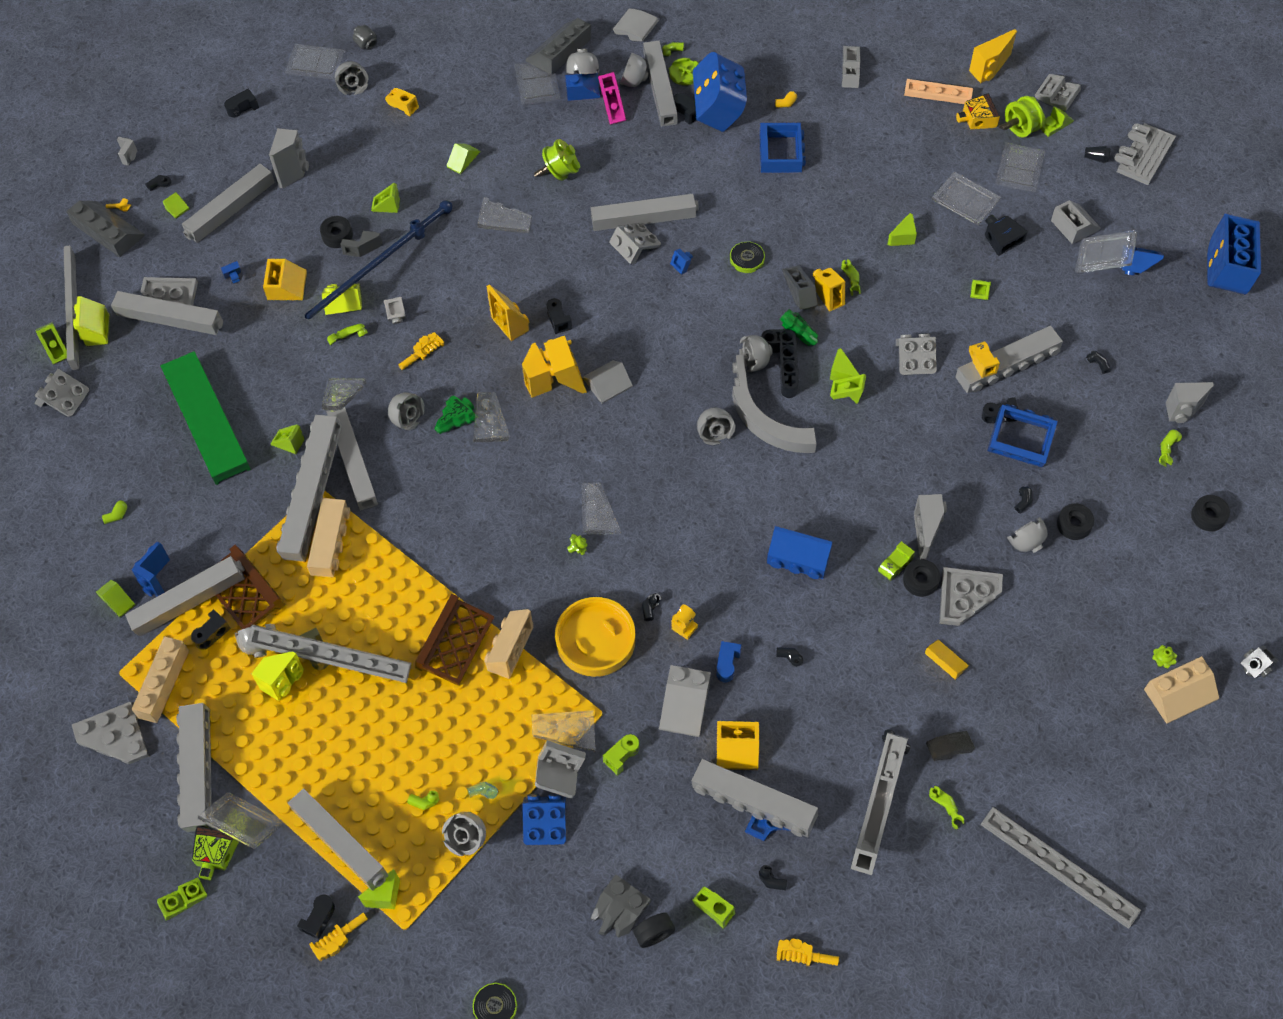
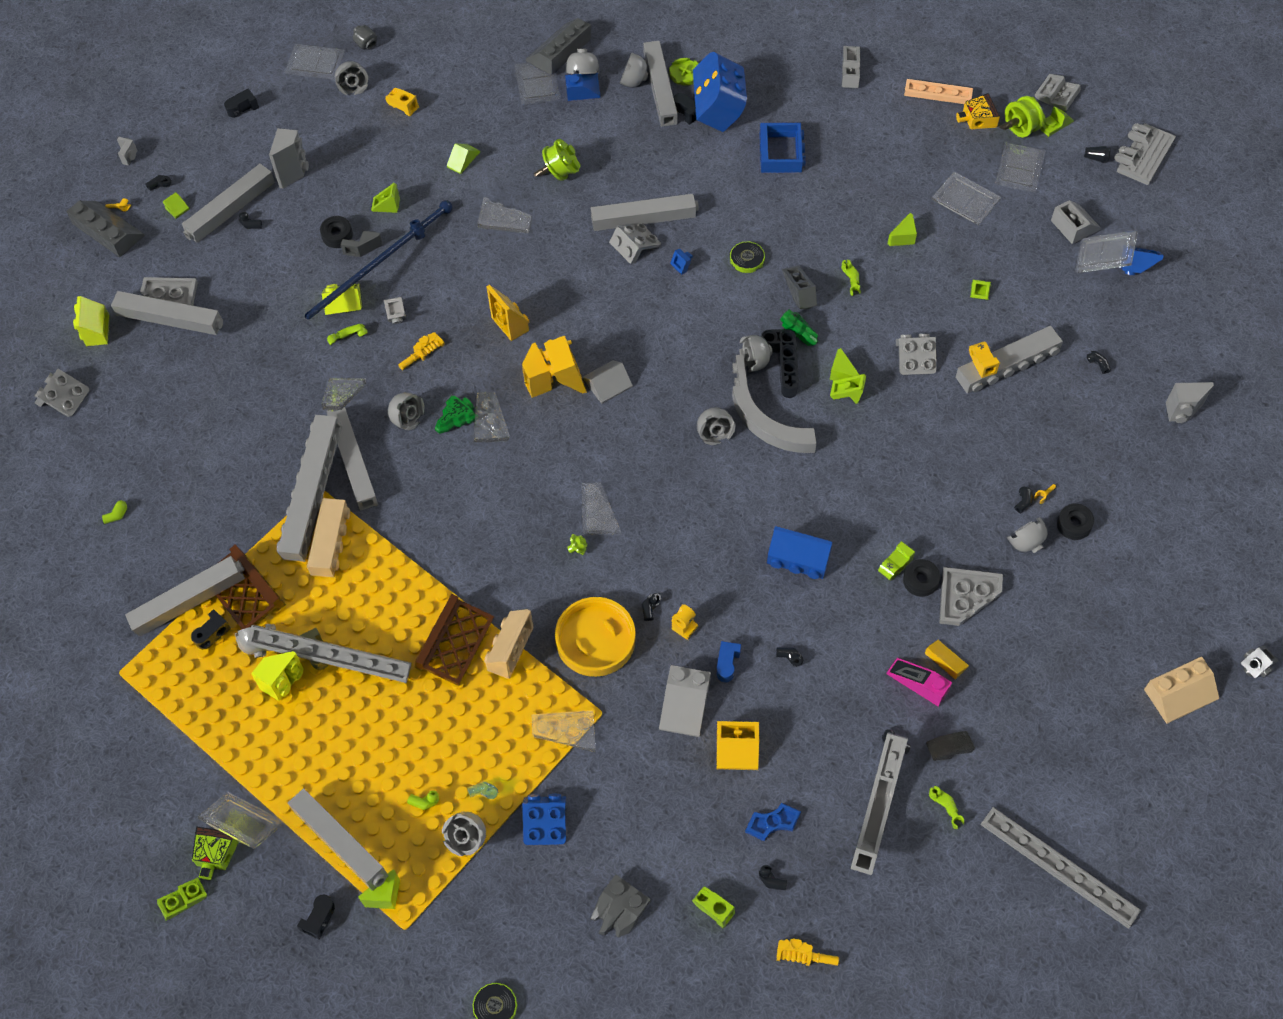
(52, 342): lime slope -> none
(70, 300): light grey tile -> none
(113, 734): light grey plate -> none
(115, 598): lime slope -> none
(148, 567): blue bracket -> none
(160, 679): tan brick -> none
(194, 764): light grey brick -> none
(205, 417): green tile -> none
(232, 271): blue tile -> none
(248, 223): none -> black arm
(284, 280): yellow slope -> none
(289, 439): lime slope -> none
(336, 939): yellow piece -> none
(558, 321): black leg -> none
(558, 768): light grey bracket -> none
(612, 98): dark pink slope -> none
(620, 752): lime leg -> none
(635, 24): light grey slope -> none
(654, 930): black tyre -> none
(674, 46): lime arm -> none
(754, 798): light grey brick -> none
(788, 101): yellow arm -> none
(830, 288): yellow torso -> none
(920, 680): none -> dark pink slope
(928, 517): light grey slope -> none
(991, 56): yellow slope -> none
(991, 411): black leg -> none
(1004, 233): black torso -> none
(1017, 453): blue window -> none
(1044, 493): none -> yellow hand
(1164, 656): lime plant -> none
(1167, 442): lime arm -> none
(1213, 503): black tyre -> none
(1234, 255): blue brick -> none

